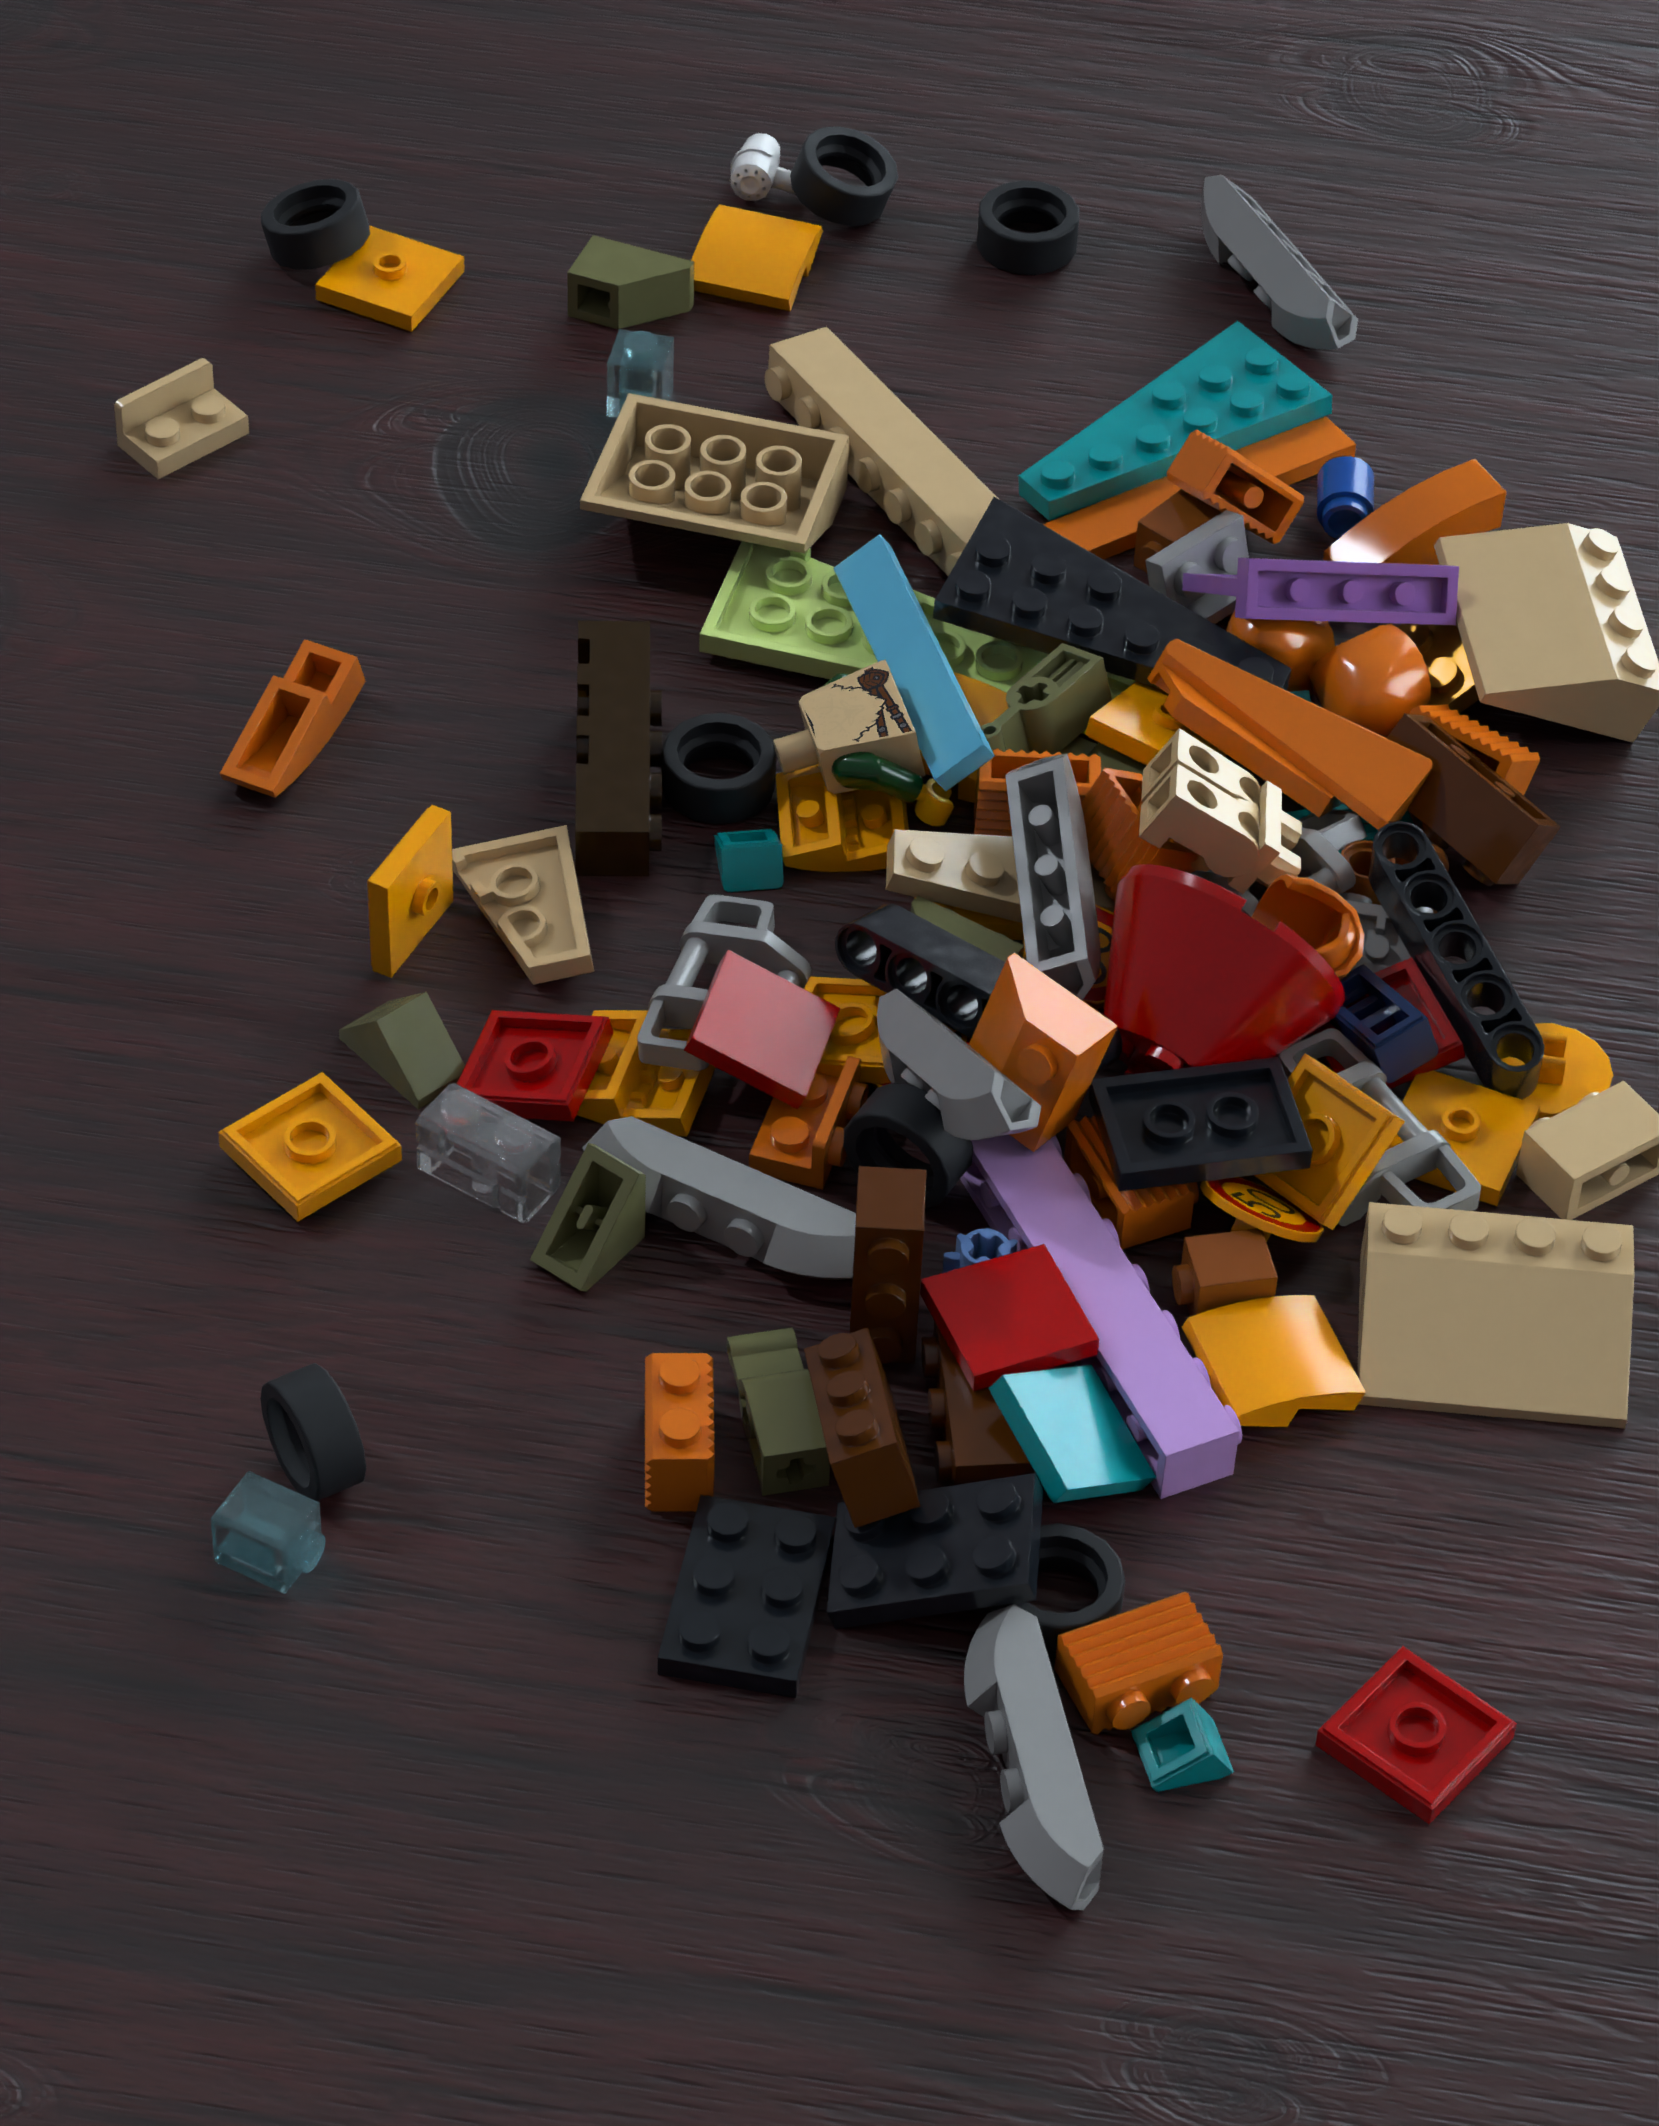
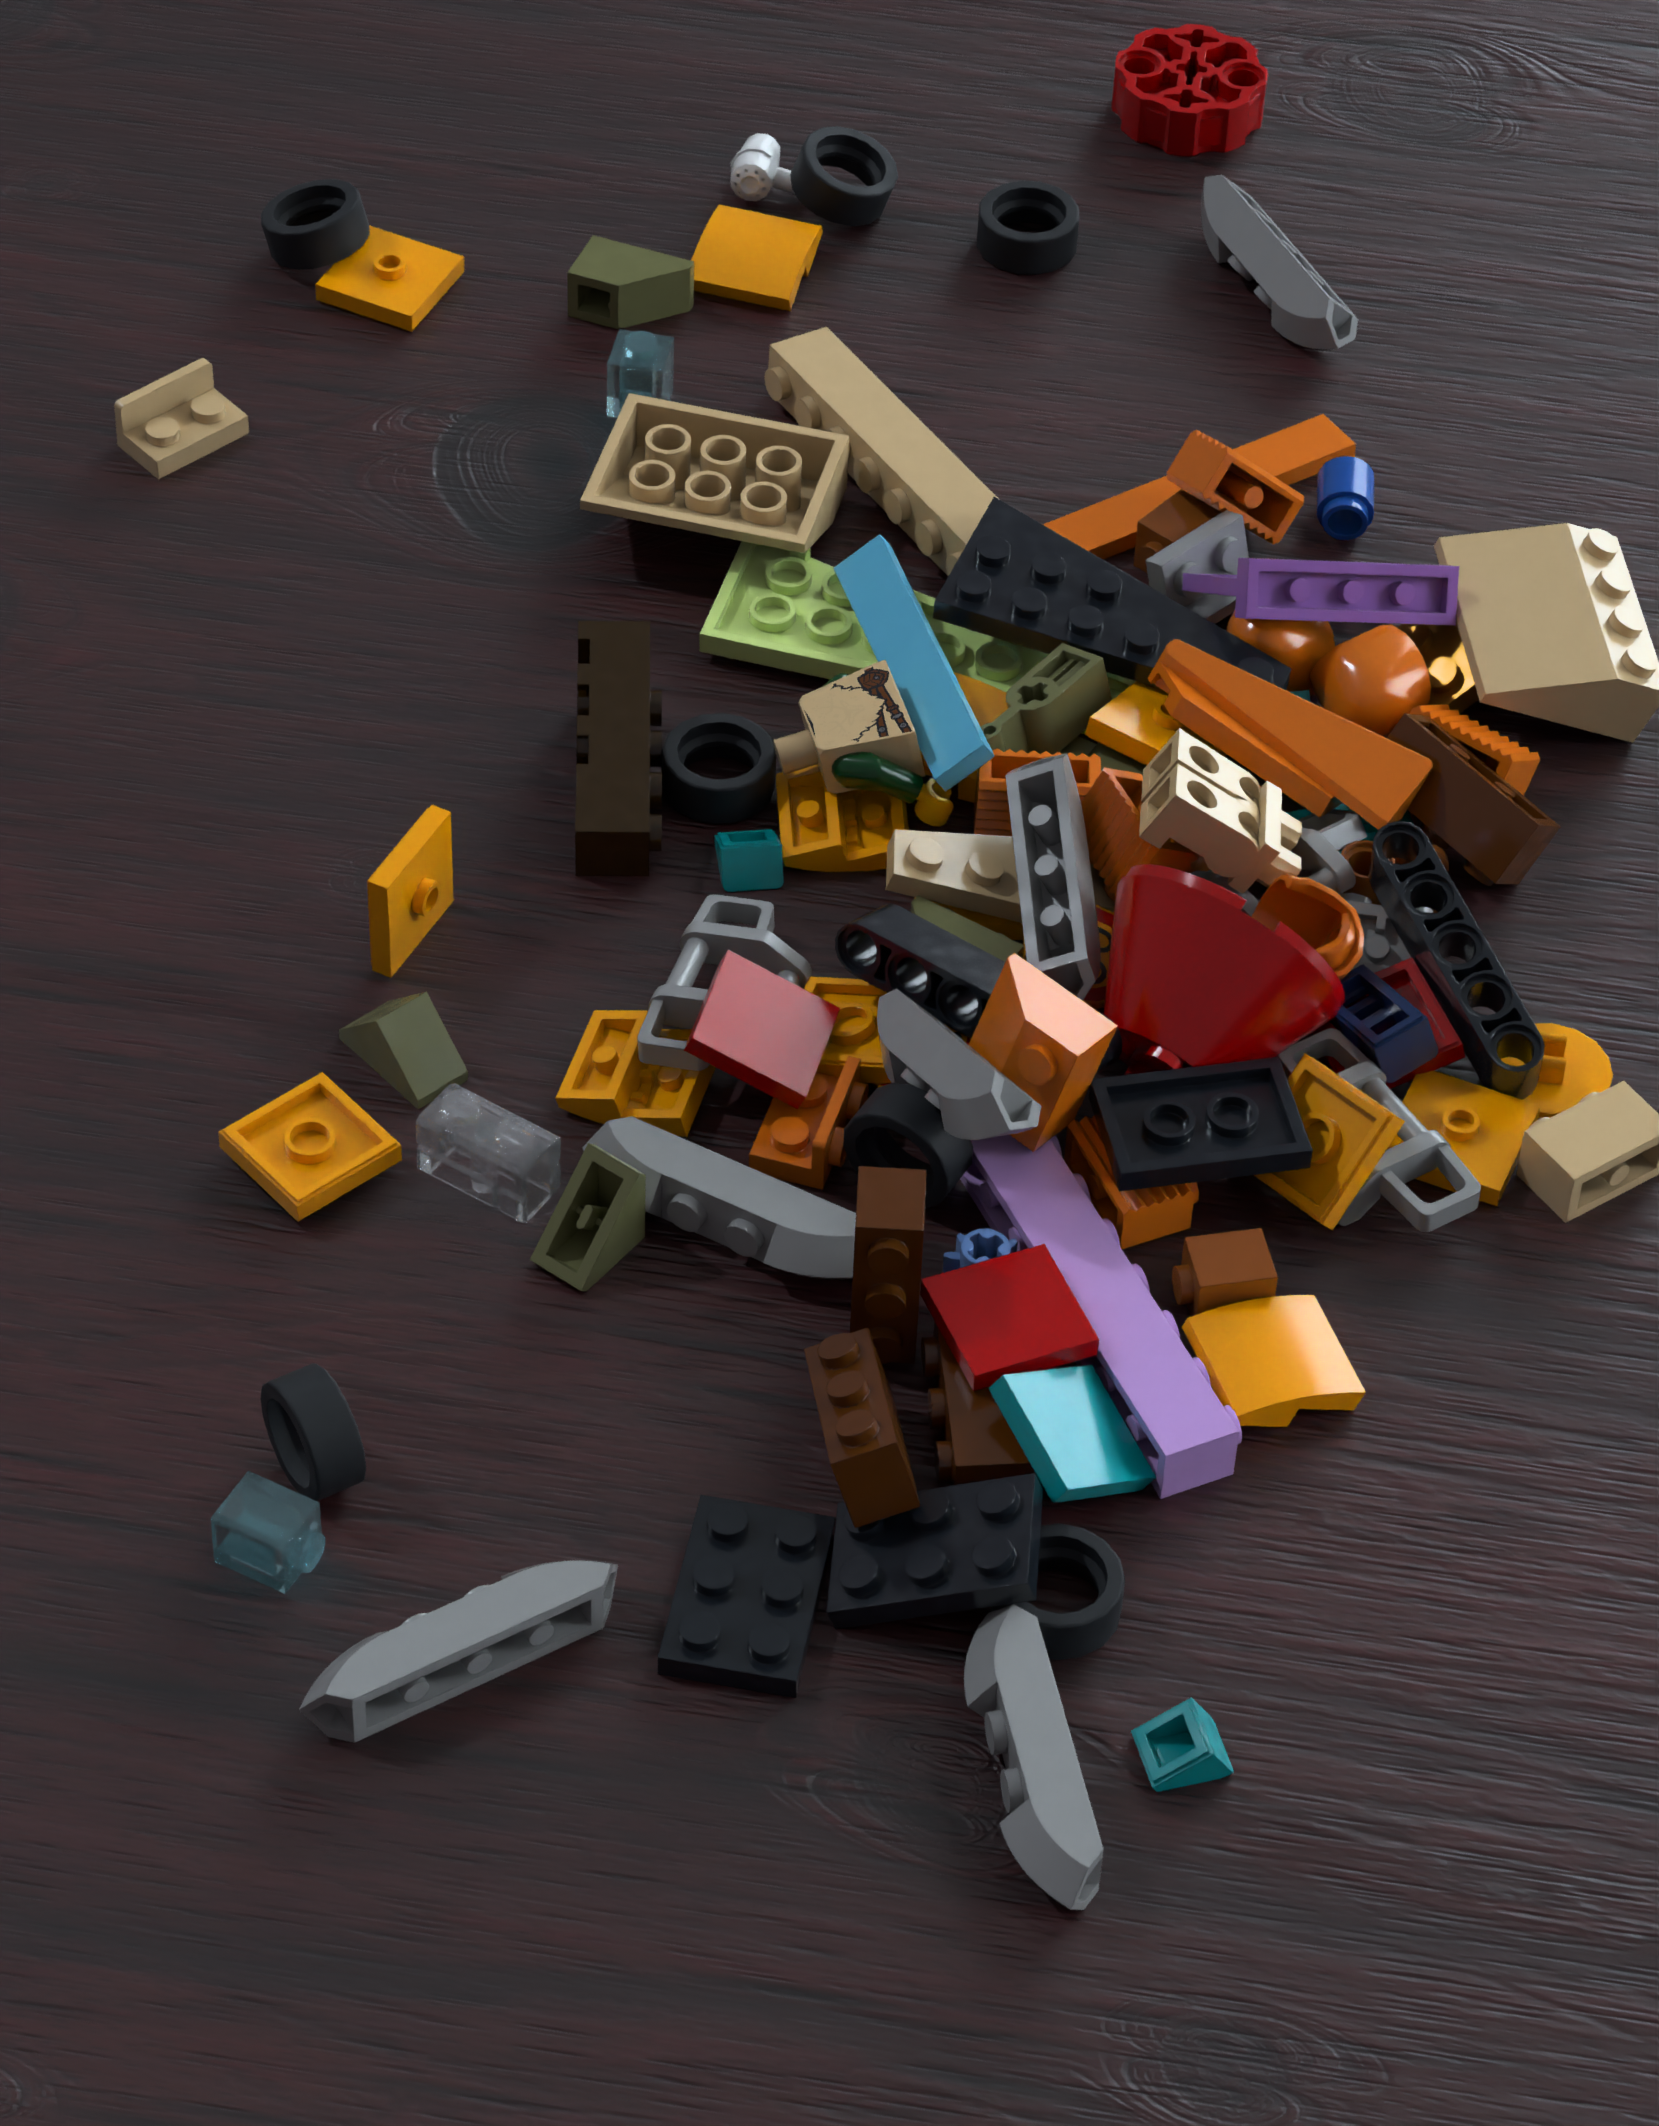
(294, 719): orange slope -> none
(459, 1646): none -> light grey brick
(531, 900): tan wing -> none
(537, 1062): red tile -> none
(678, 1430): orange brick -> none
(779, 1412): olive piece -> none
(1139, 1663): orange brick -> none
(1189, 90): none -> red connector
(1226, 389): teal wing -> none
(1261, 1209): light orange piece -> none
(1410, 524): orange slope -> none
(1415, 1734): red tile -> none
(1496, 1314): tan slope -> none

